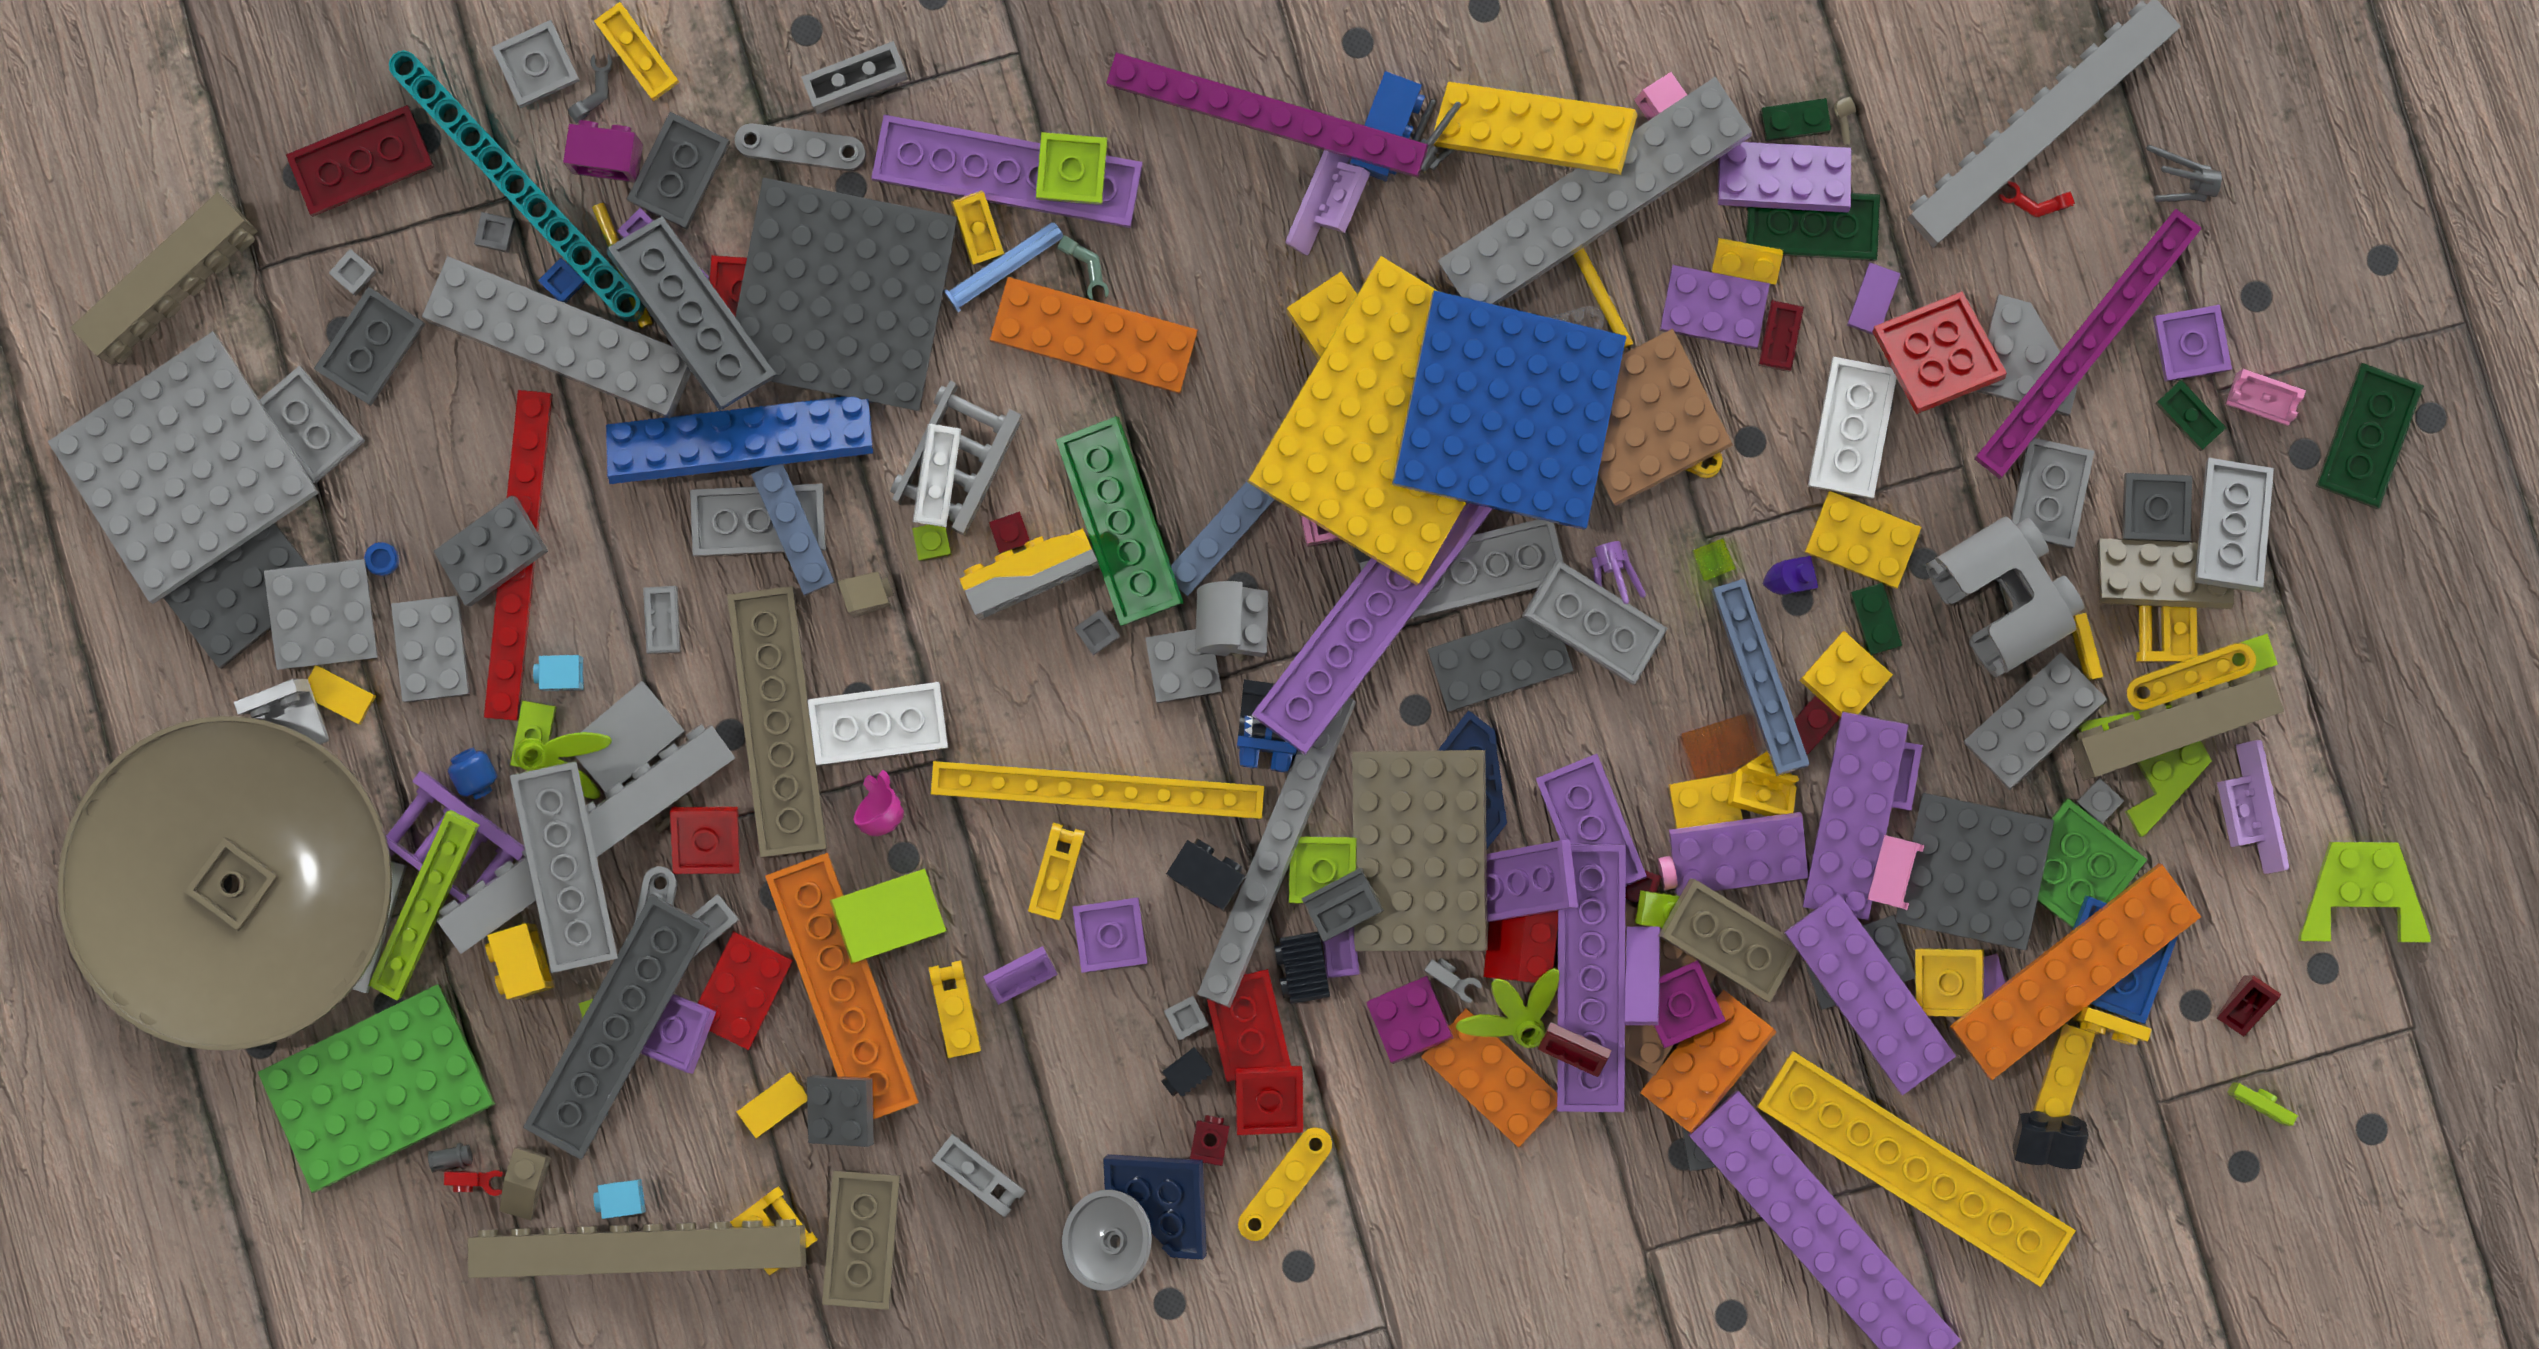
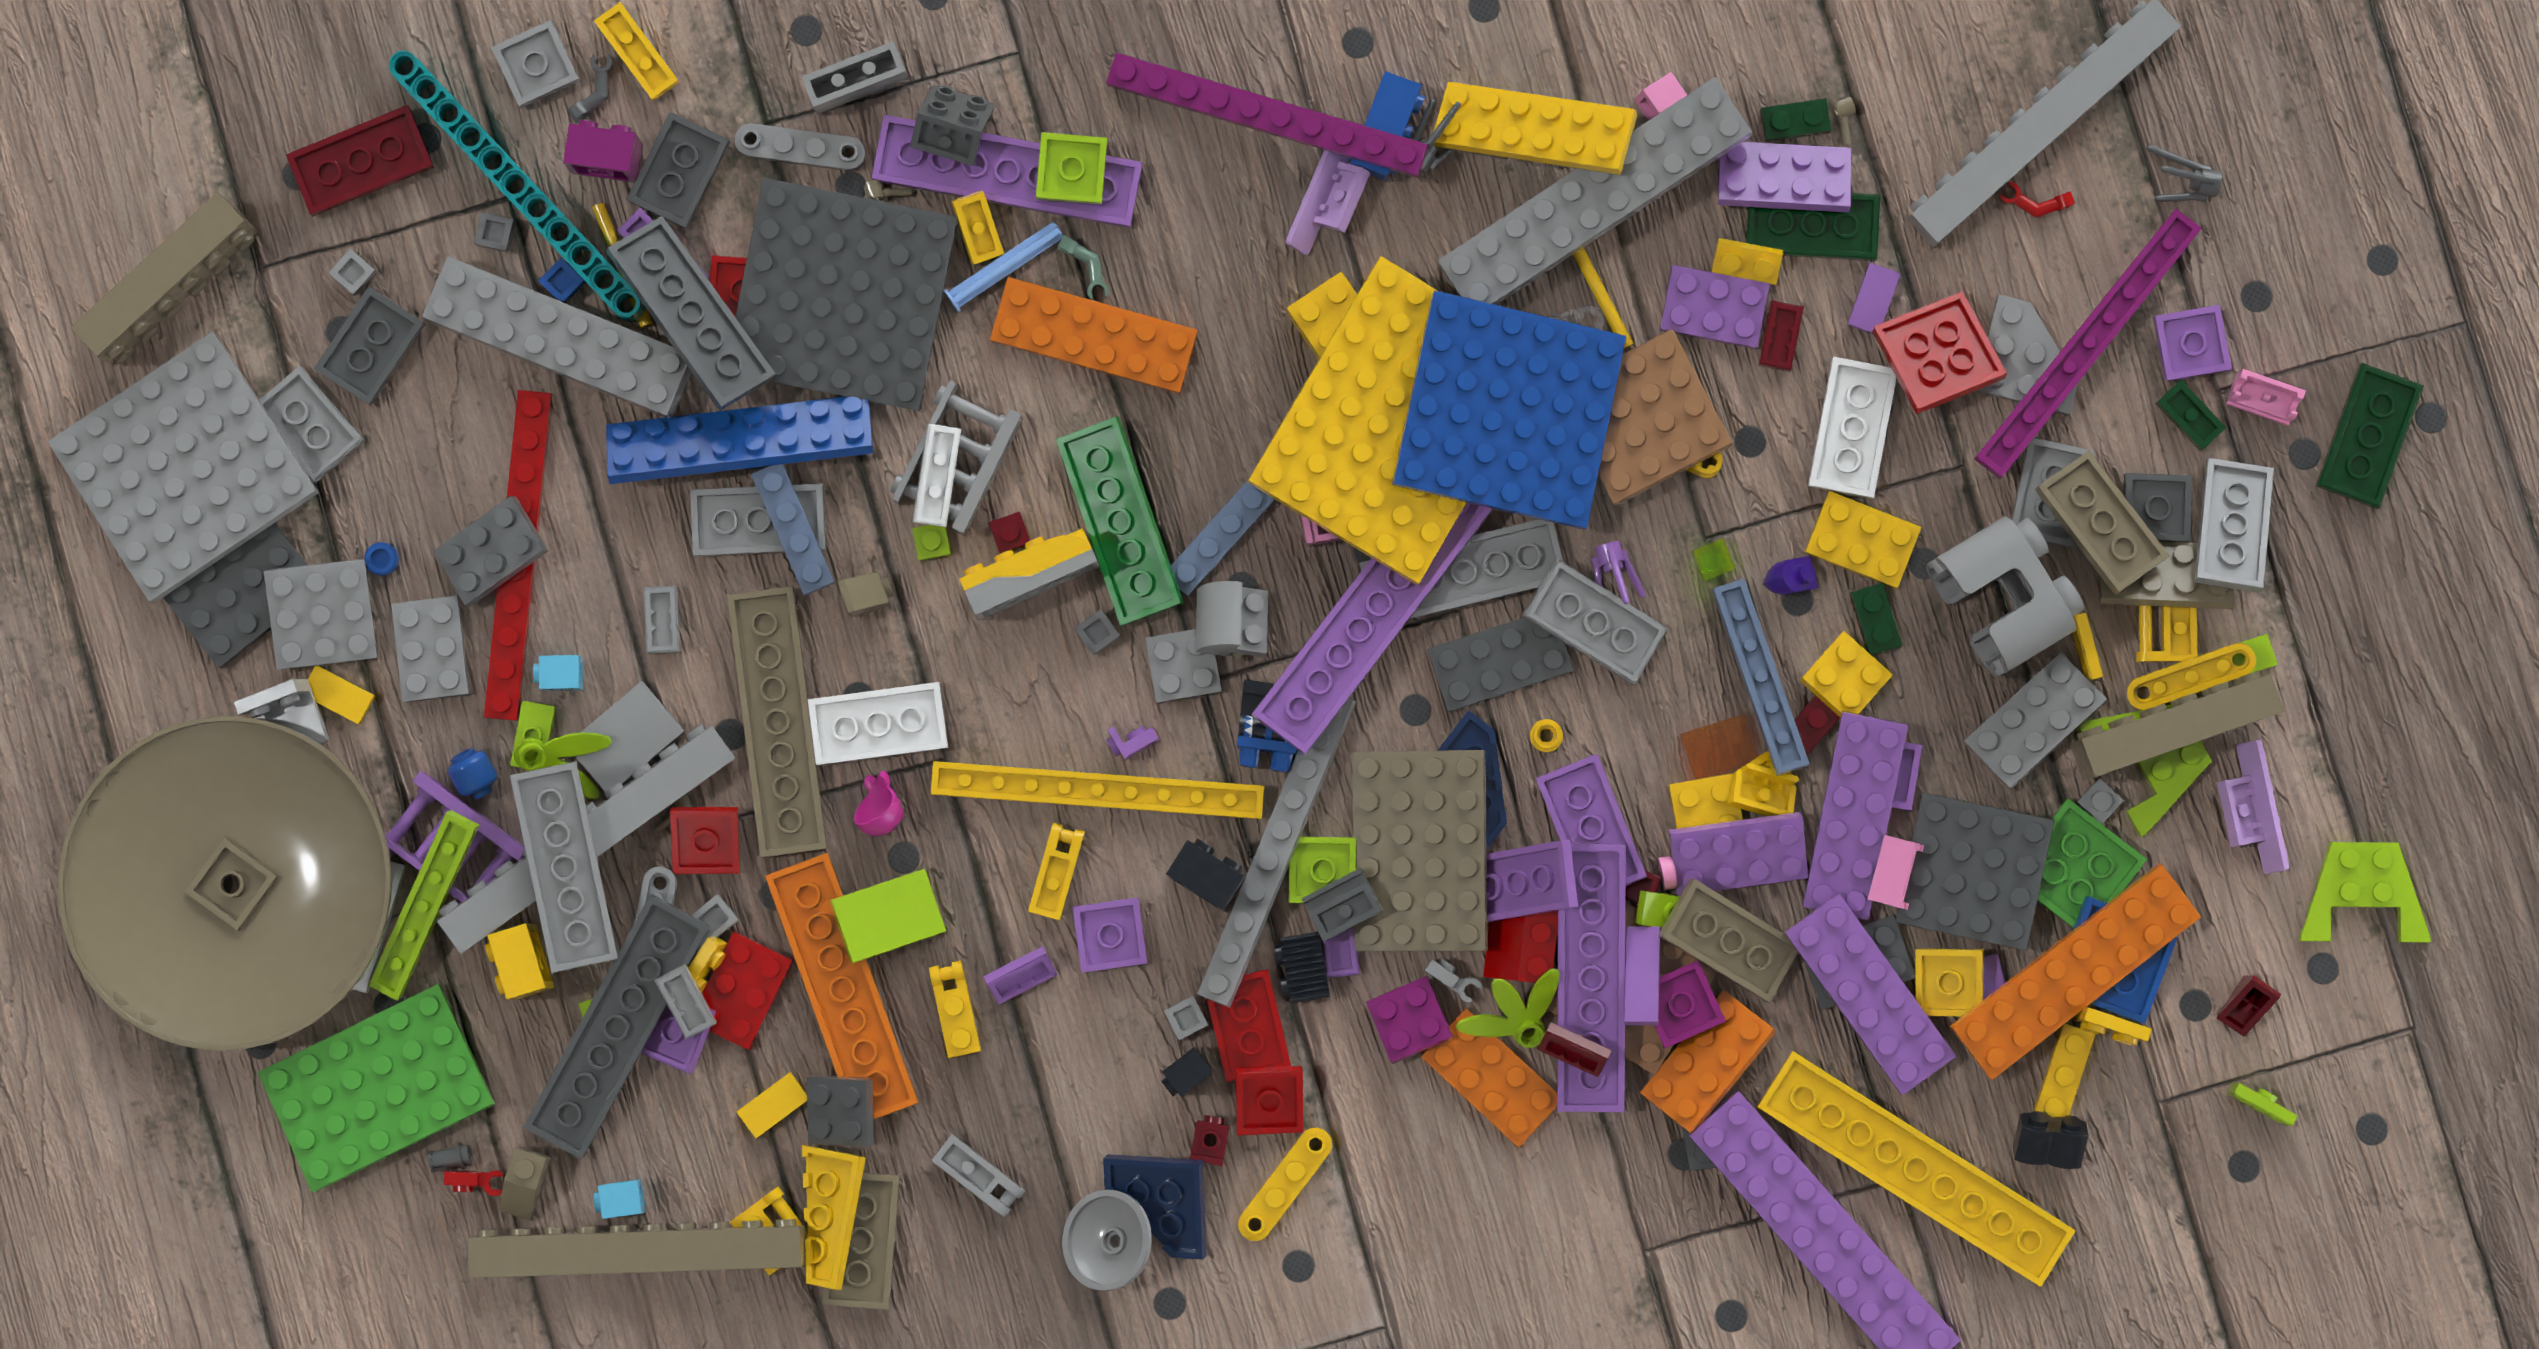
(685, 1001): none -> light grey plate
(707, 958): none -> yellow plate
(832, 1199): none -> yellow wing
(875, 191): none -> dark tan hand
(951, 124): none -> dark grey bracket
(1137, 741): none -> medium lavender bracket
(1554, 728): none -> yellow plate
(2102, 522): none -> dark tan plate

